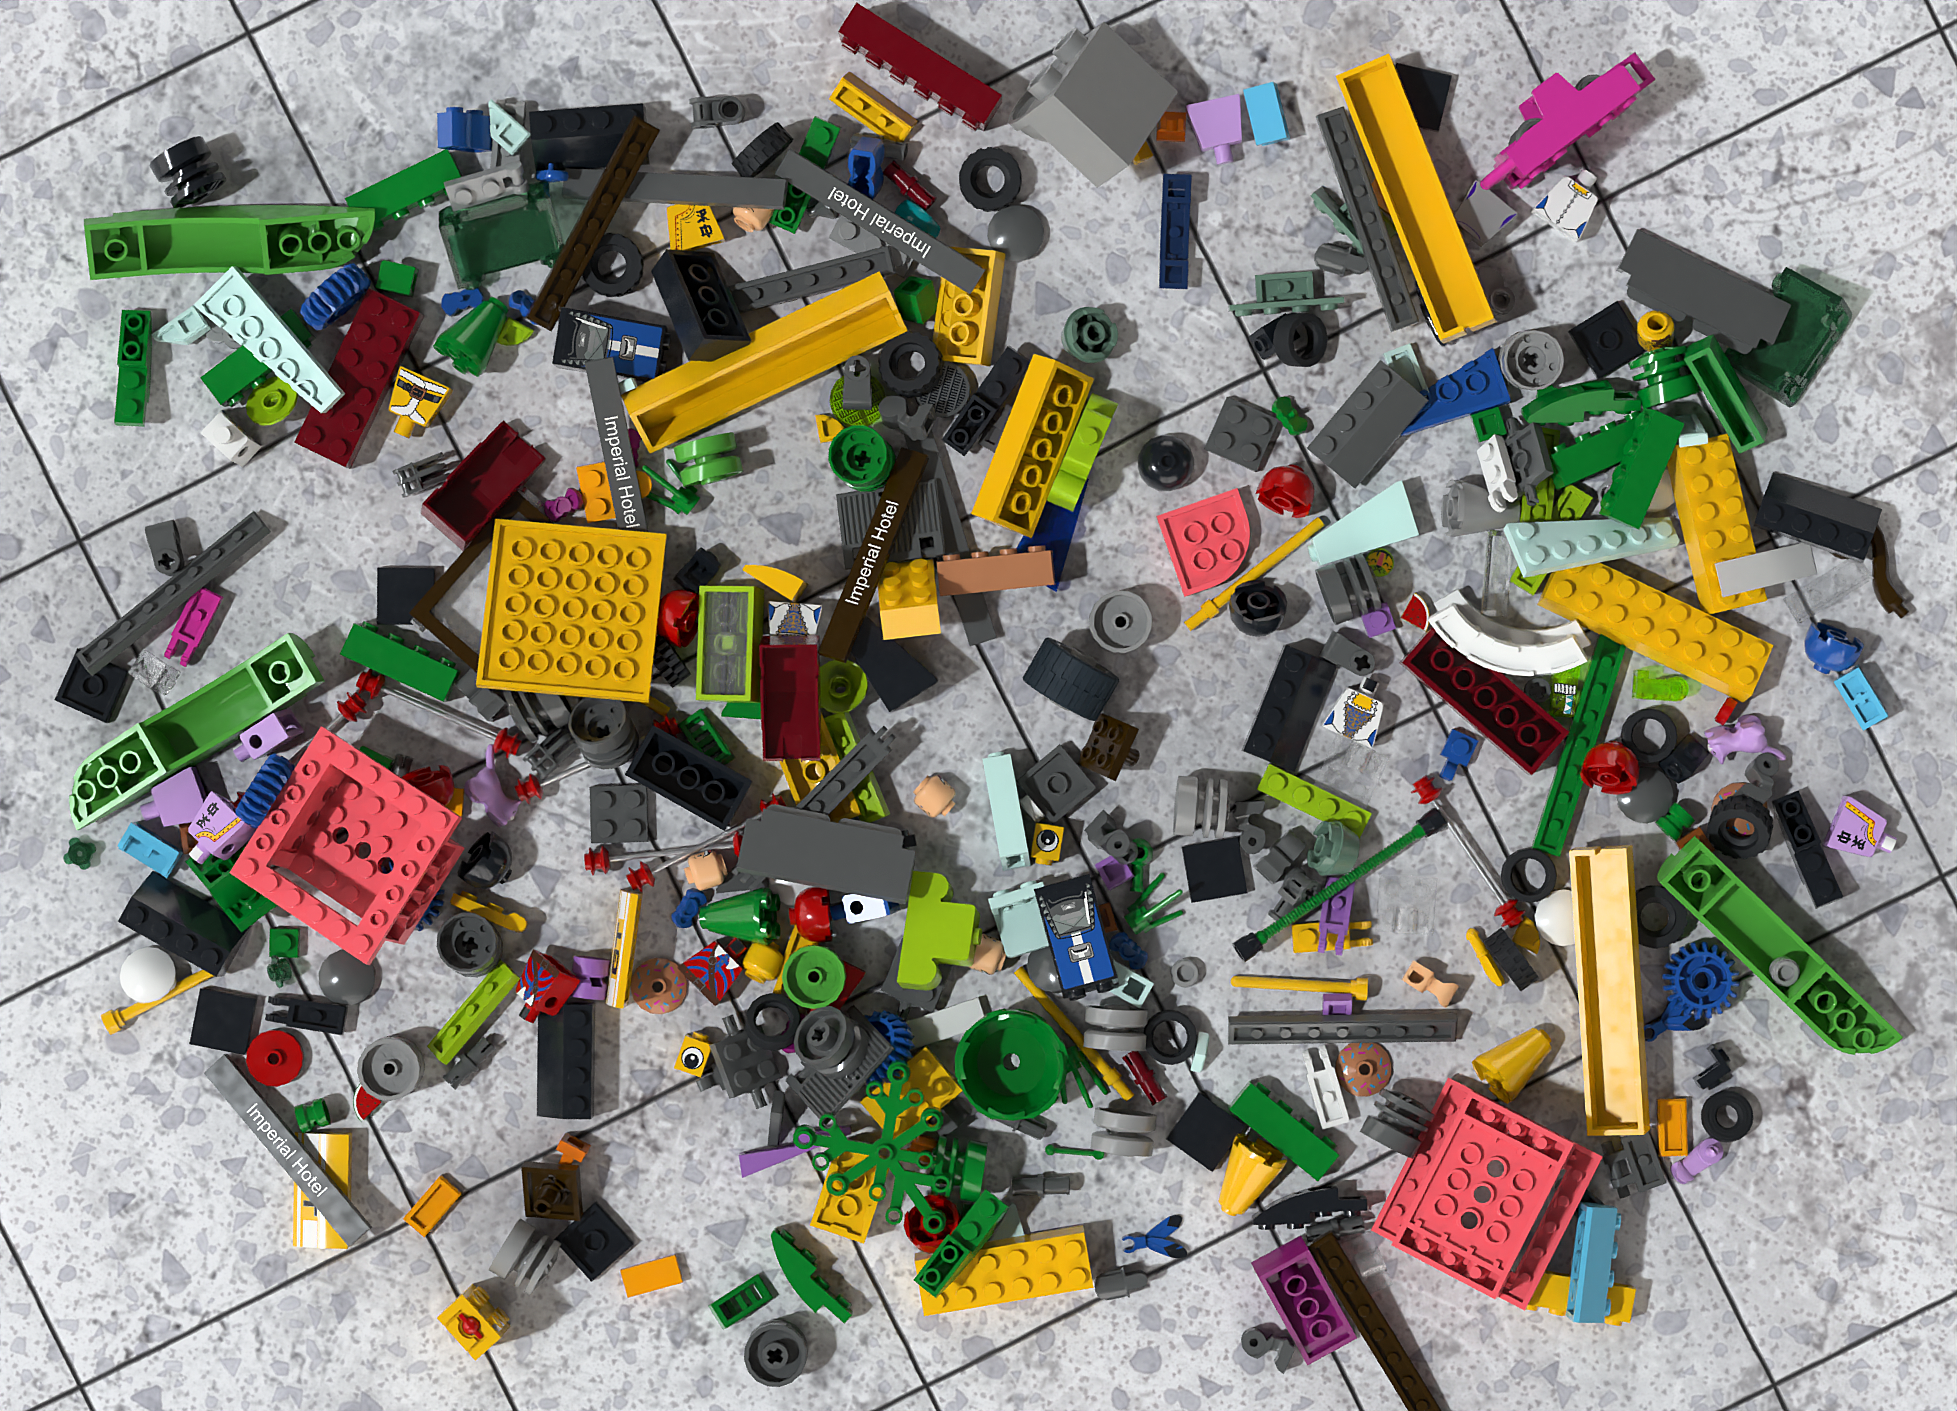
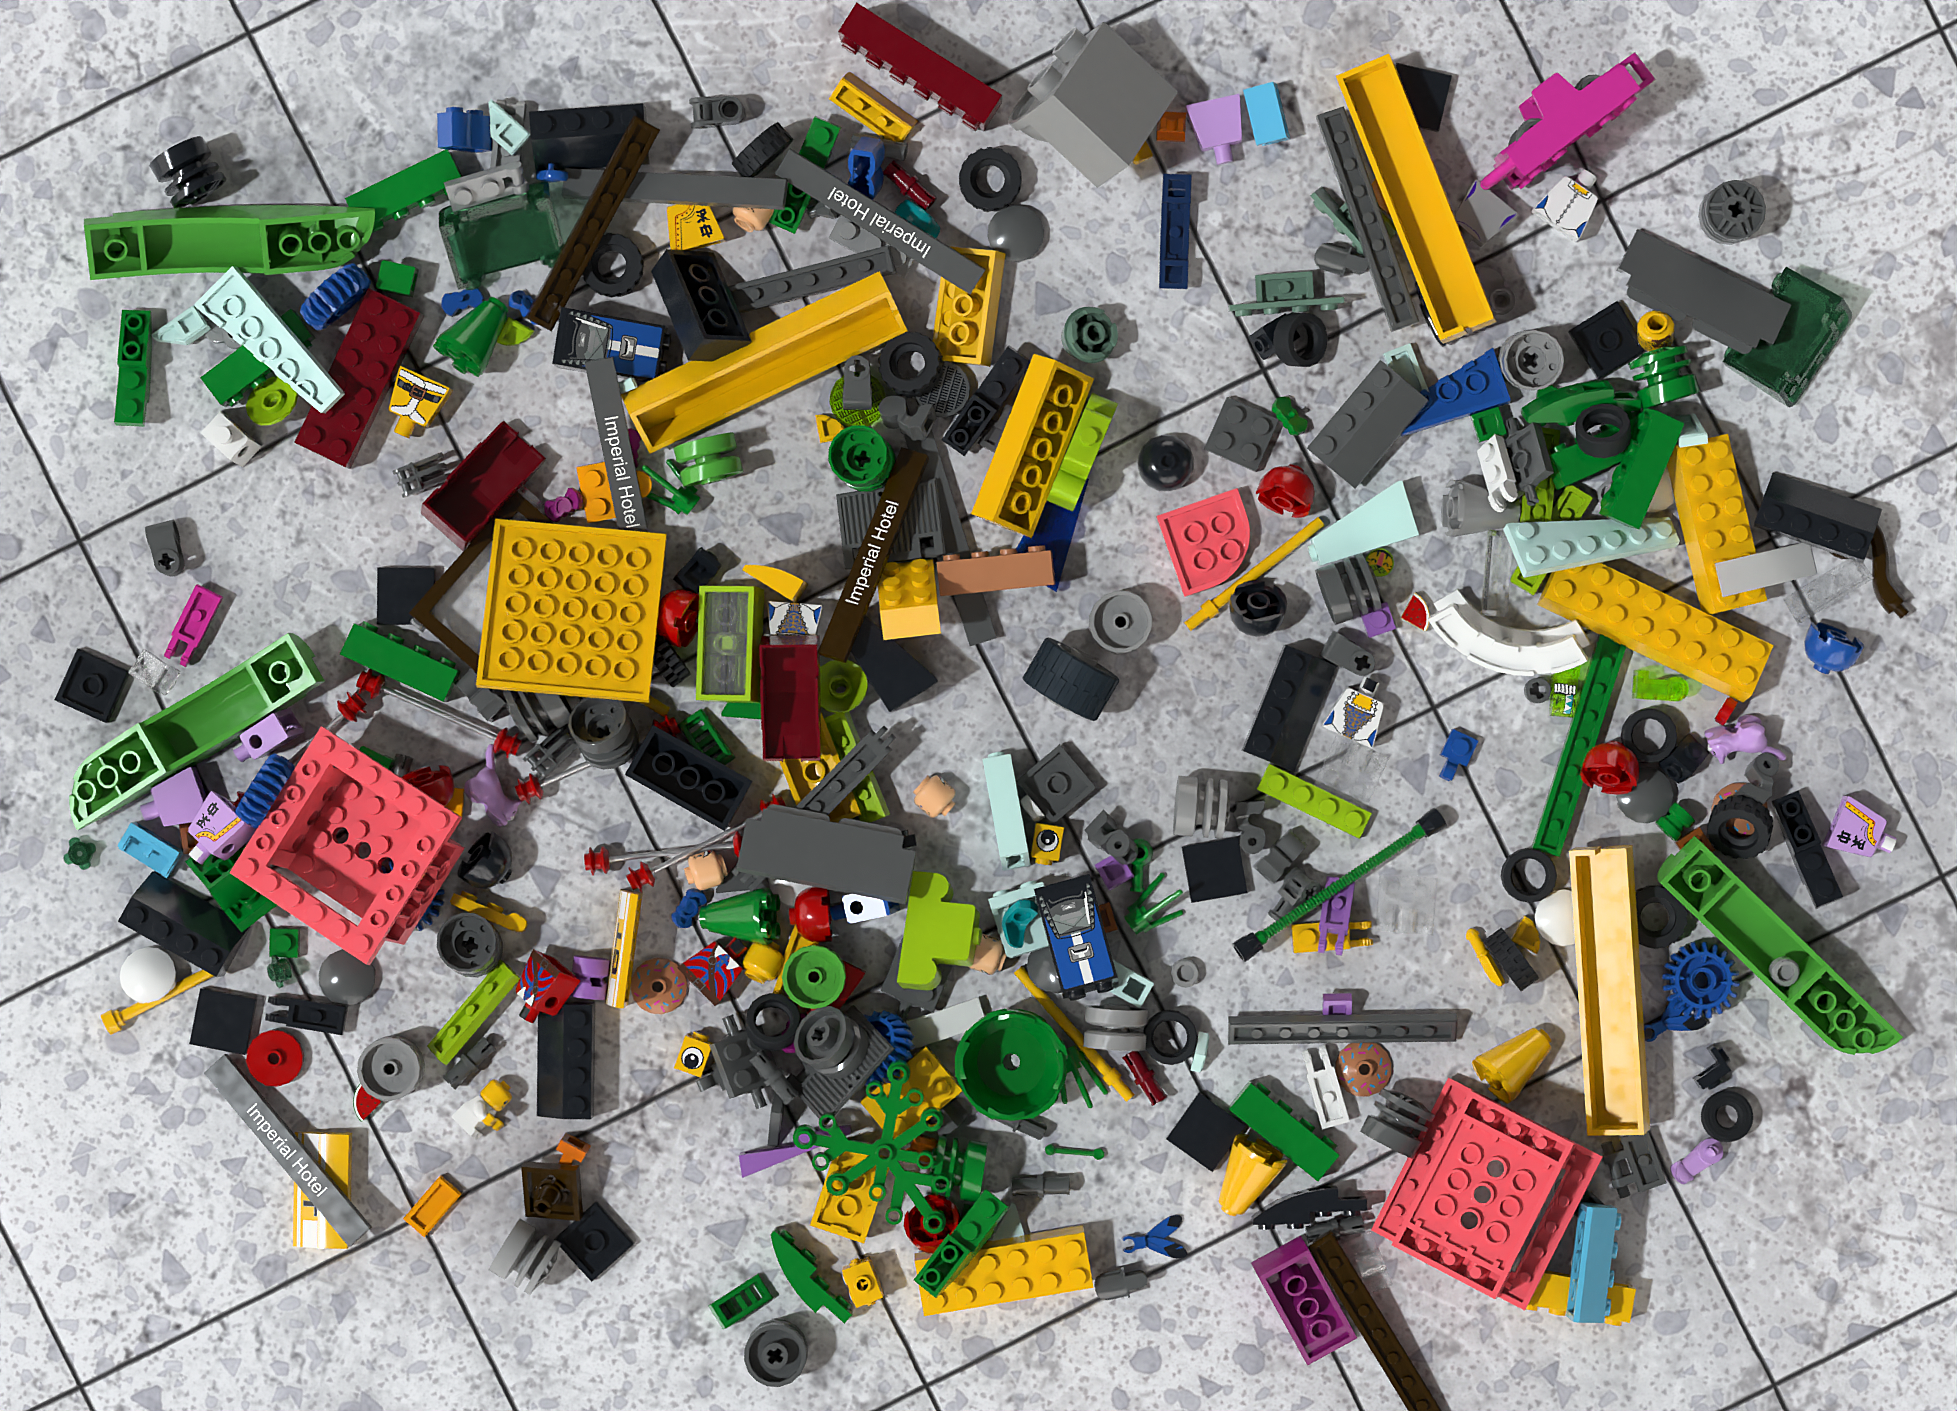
(173, 593): dark grey tile -> none
(311, 1115): green wheel -> none
(474, 1321): yellow piece -> none
(481, 1110): none -> piece
(619, 814): dark grey plate -> none
(651, 1275): light orange tile -> none
(773, 1076): none -> dark grey pin
(865, 1270): none -> yellow head
(916, 299): green panel -> none
(1016, 921): none -> teal hair
(1109, 747): dark brown plate -> none
(1123, 1135): light grey wheel -> none
(1129, 950): blue piece -> none
(1257, 1345): dark grey leg -> none
(1334, 849): sand green cone -> none
(1357, 987): yellow piece -> none
(1423, 980): light nougat leg -> none
(1486, 701): dark red brick -> none
(1506, 909): red axle -> none
(1599, 415): none -> black tyre
(1672, 1127): light orange tile -> none
(1717, 219): none -> dark grey wheel
(1726, 393): green brick -> none
(1861, 697): medium azure hinge -> none

